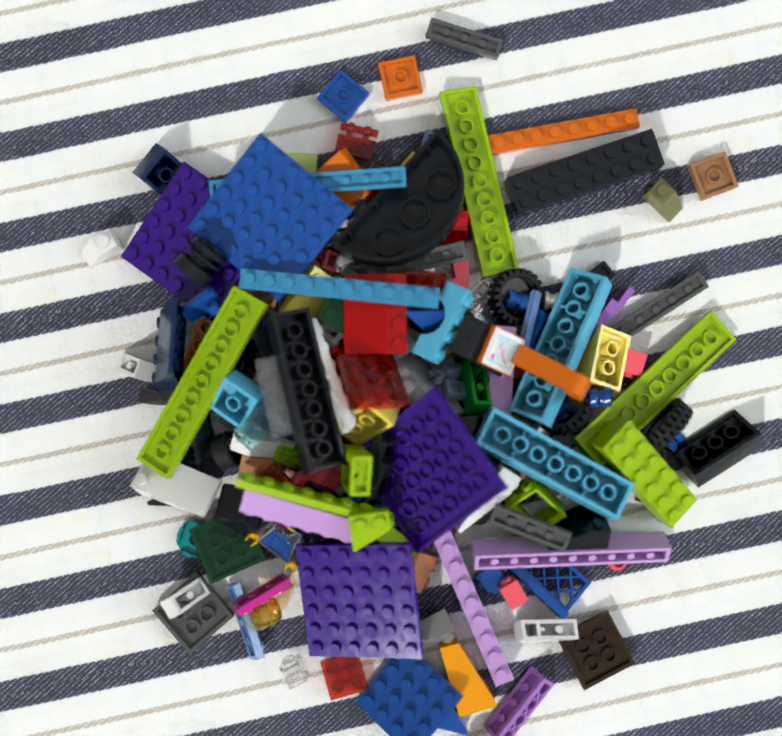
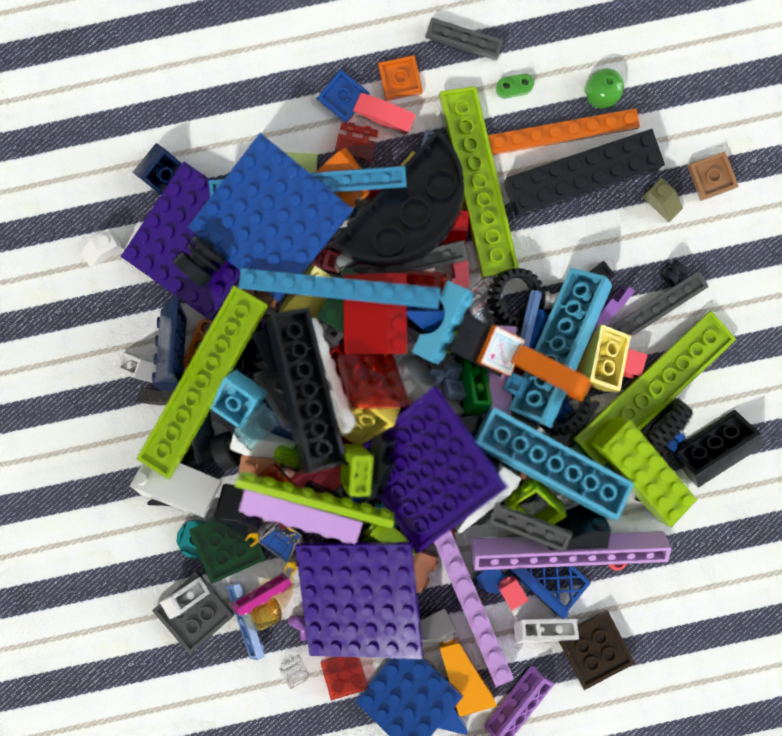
(201, 304): blue piece -> none
(273, 397): clear plate -> none
(299, 623): none -> medium lavender arm
(368, 526): lime wing -> none
(384, 113): none -> coral slope
(515, 85): none -> bright green plate
(516, 300): blue wheel -> none
(516, 385): none -> dark azure tile
(601, 397): blue wheel -> none
(604, 88): none -> bright green cylinder
(673, 272): none -> black wheel

